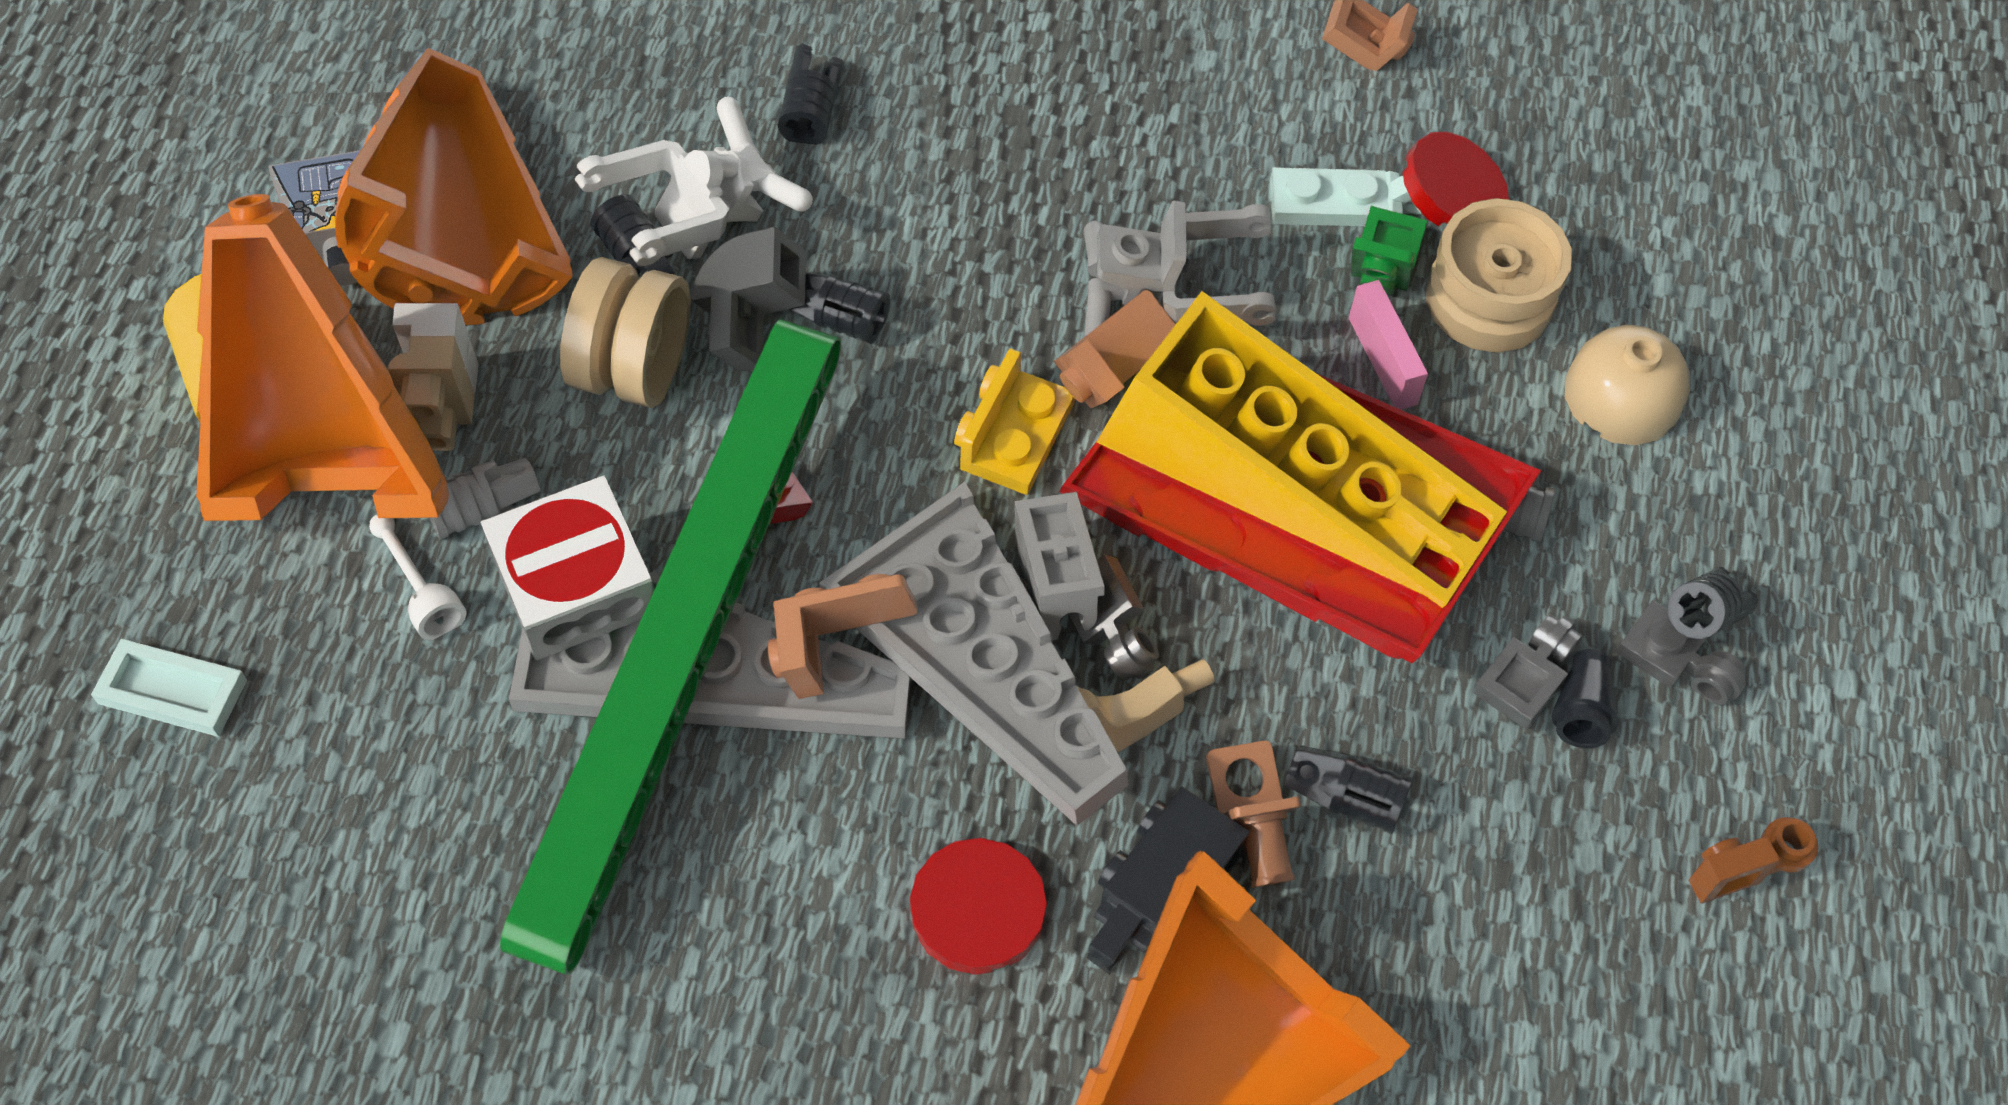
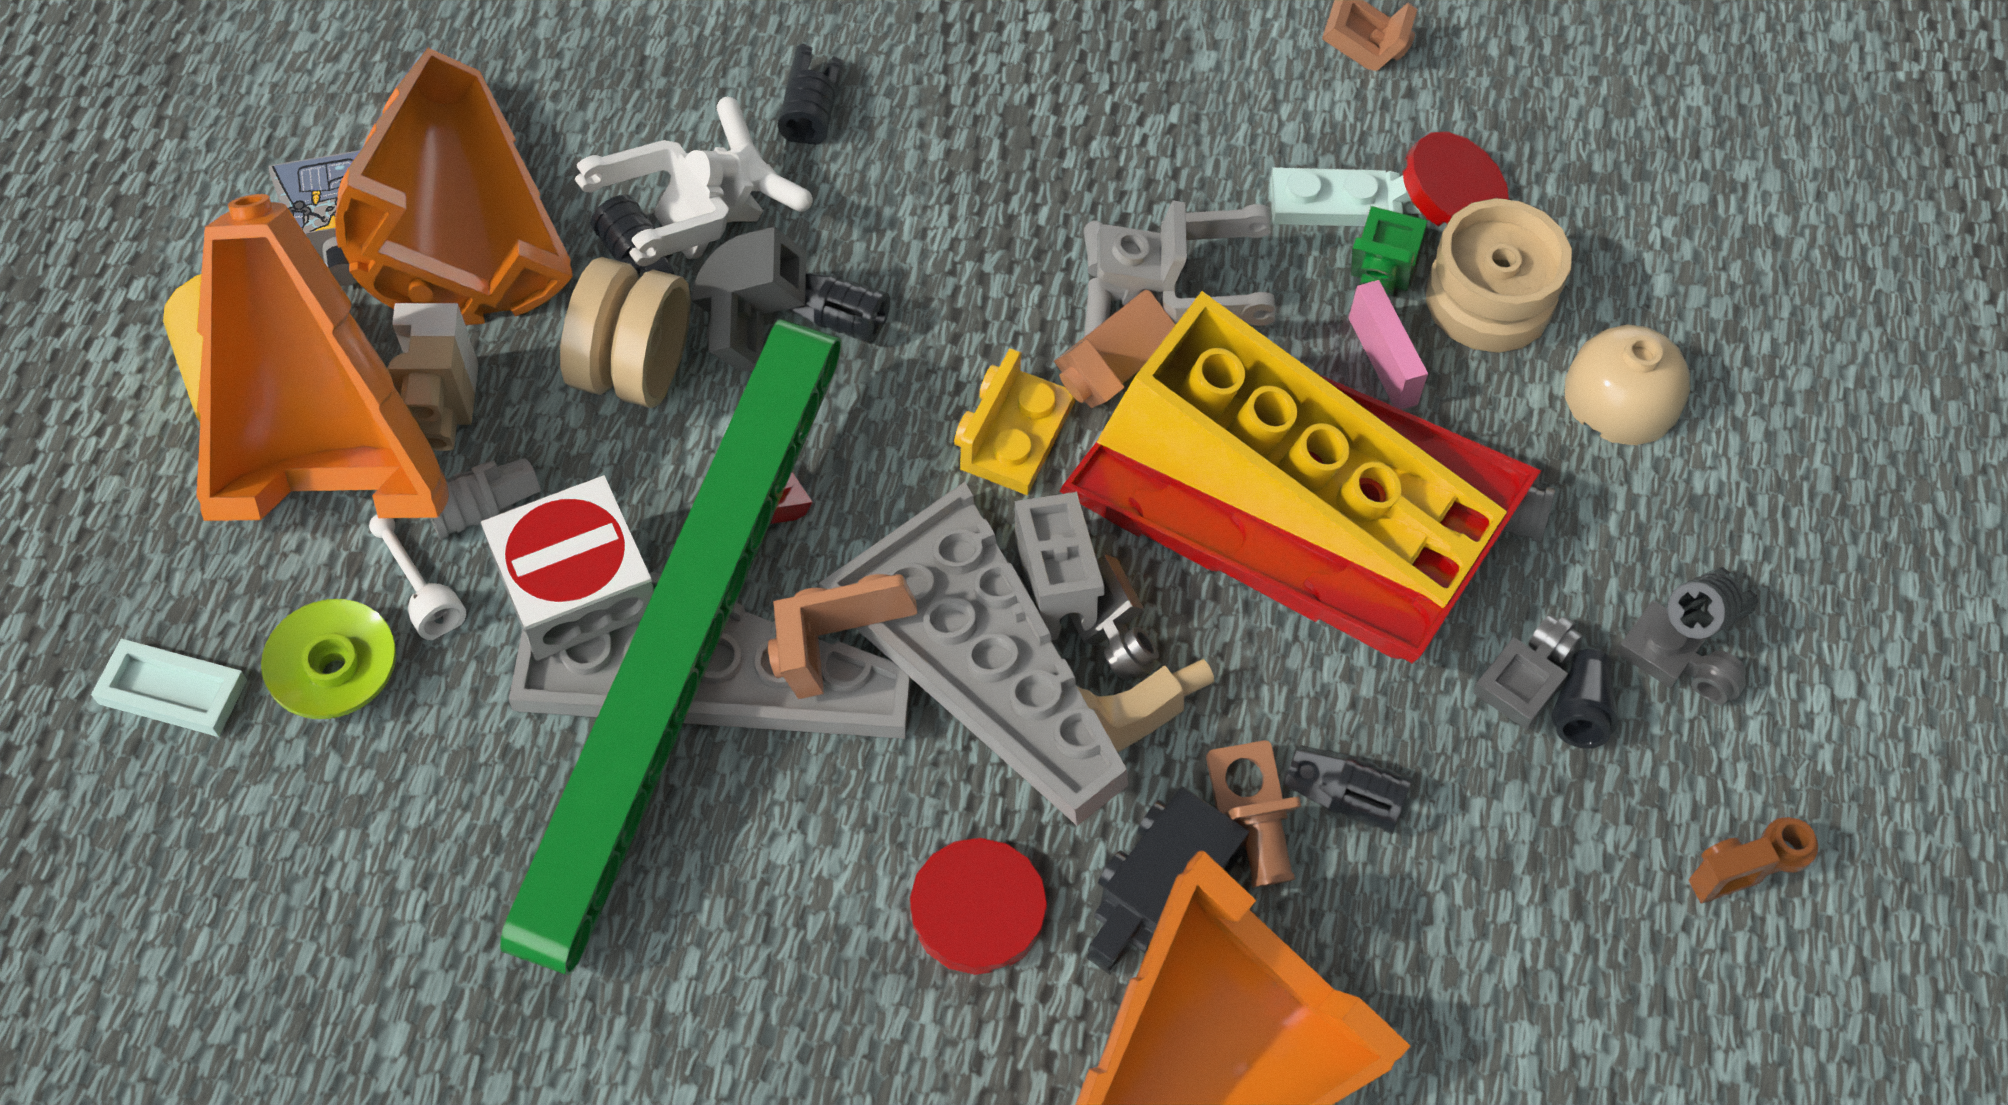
(313, 638): none -> lime dish

